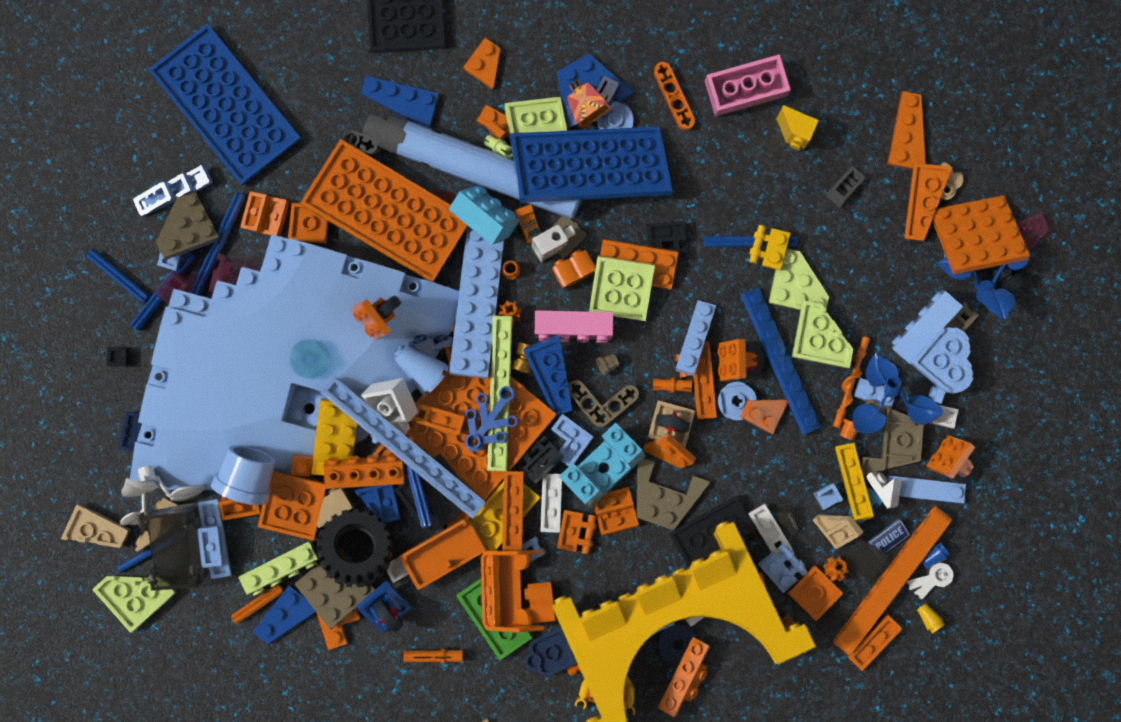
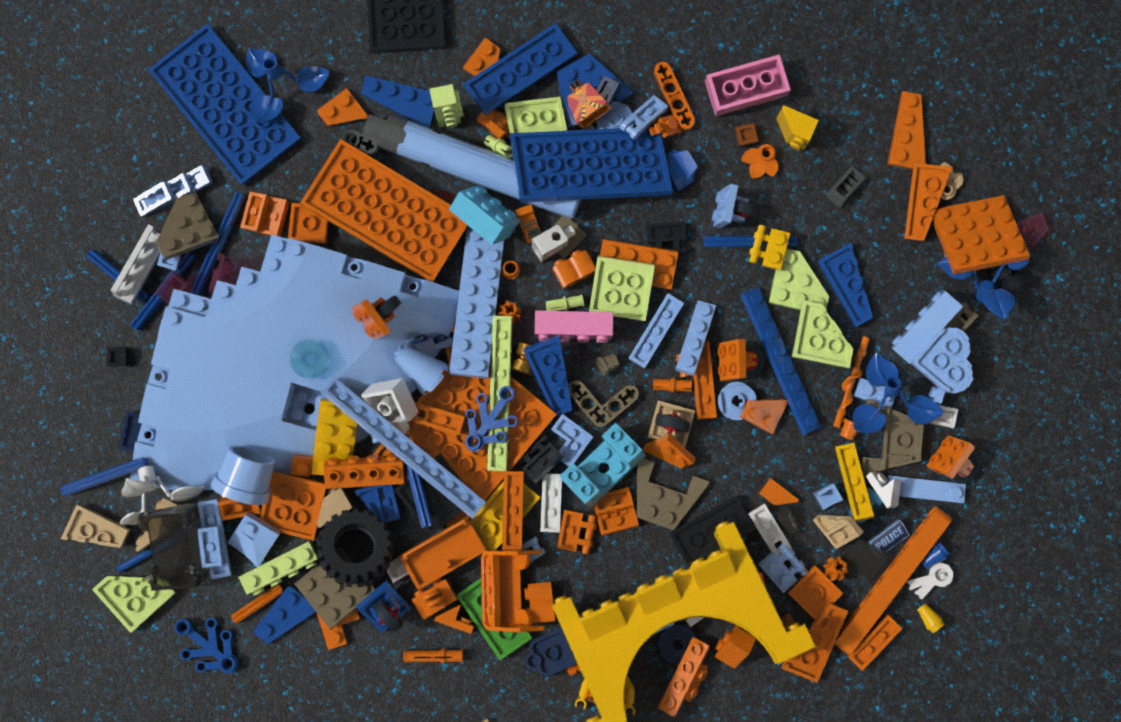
(103, 476): none -> blue axle
(137, 267): none -> white fence
(210, 647): none -> blue plant
(254, 538): none -> light blue plate
(265, 62): none -> blue plant
(342, 109): none -> orange wing
(435, 598): none -> orange brick
(446, 105): none -> yellowish green brick
(450, 619): none -> orange slope
(520, 69): none -> blue plate
(565, 303): none -> yellowish green axle
(644, 117): none -> light blue plate
(656, 331): none -> light blue plate
(666, 126): none -> orange plate
(681, 168): none -> blue slope
(732, 207): none -> light blue plate
(734, 646): none -> orange brick
(746, 135): none -> dark orange plate
(759, 163): none -> orange plate
(776, 494): none -> orange tile
(824, 634): none -> orange wing
(845, 279): none -> blue wing

